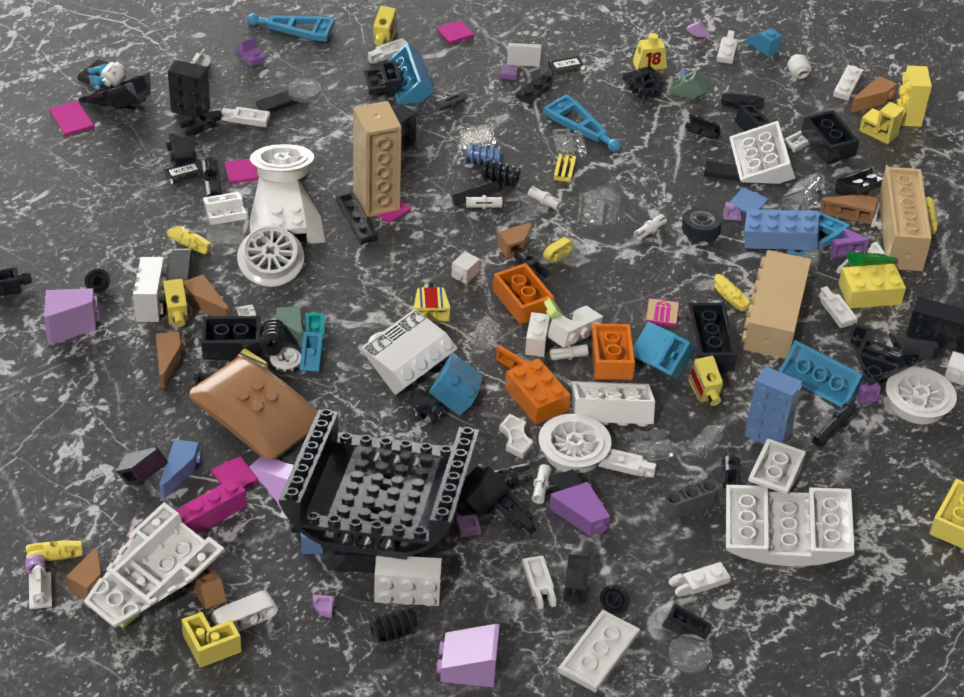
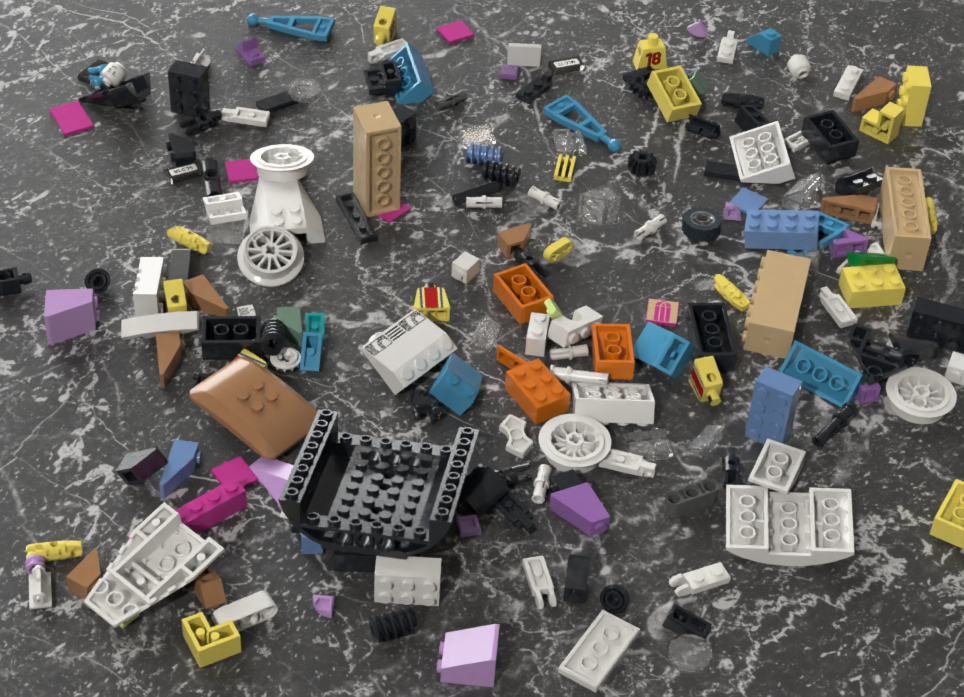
(150, 325): none -> white slope
(569, 375): none -> white pin
(641, 163): none -> black gear
(674, 93): none -> light yellow brick

